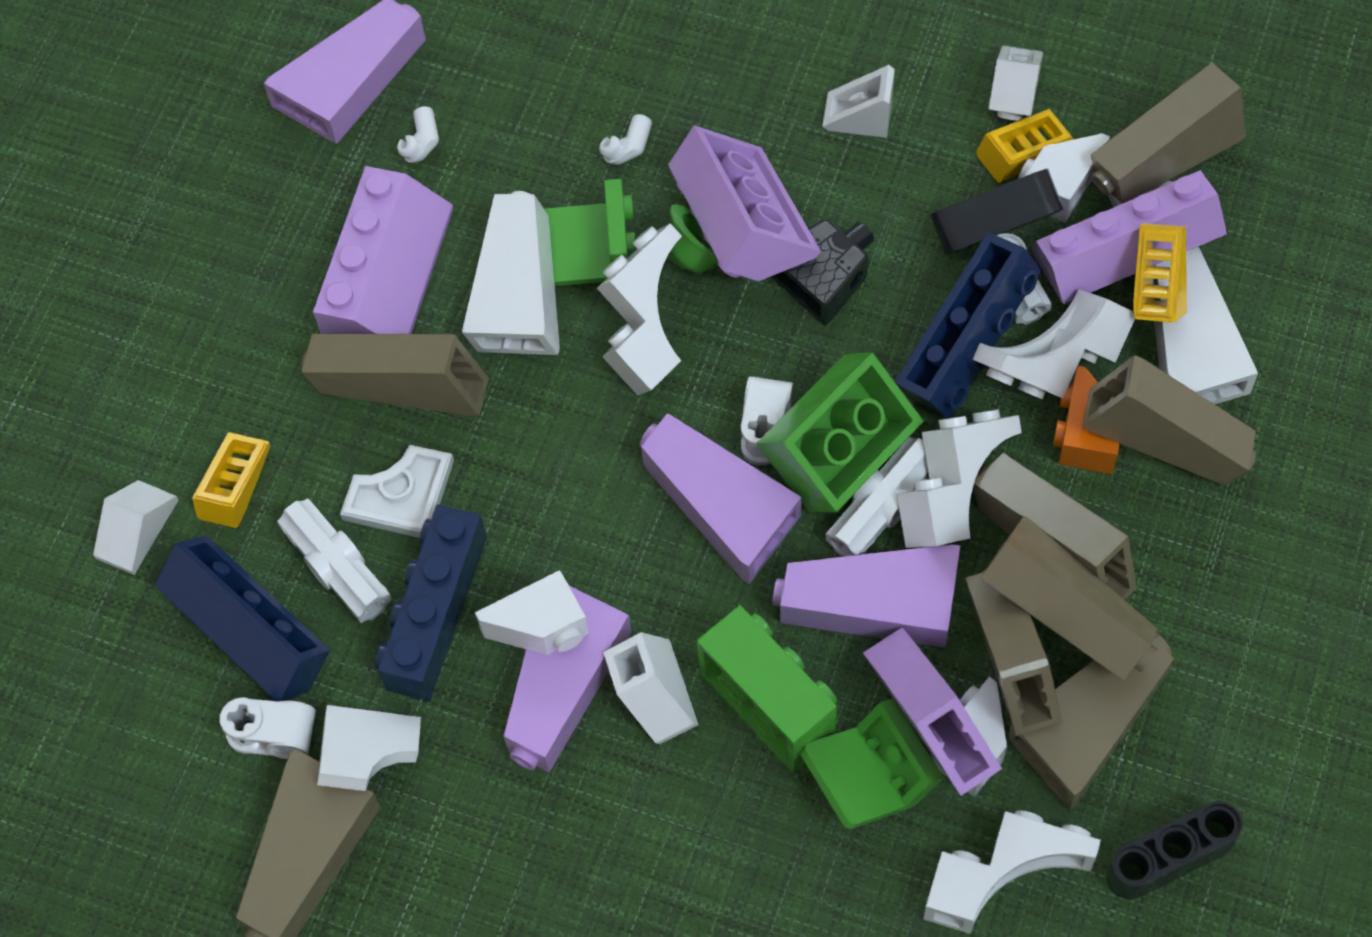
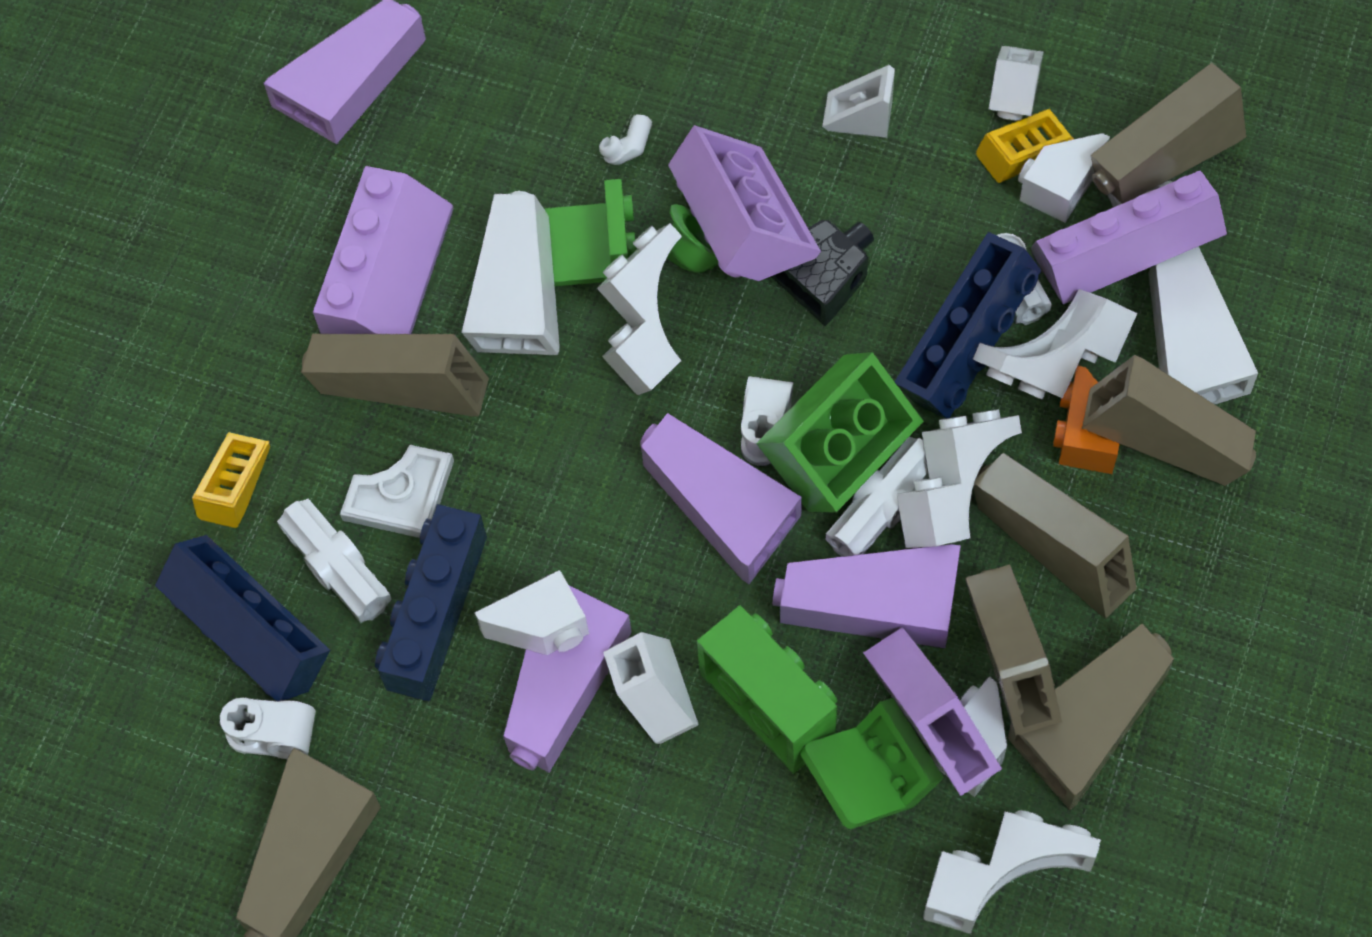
(131, 524): white slope -> none
(363, 742): white tile -> none
(424, 139): white arm -> none
(996, 211): black beam -> none
(1070, 600): dark tan slope -> none
(1144, 291): yellow slope -> none
(1187, 832): black beam -> none

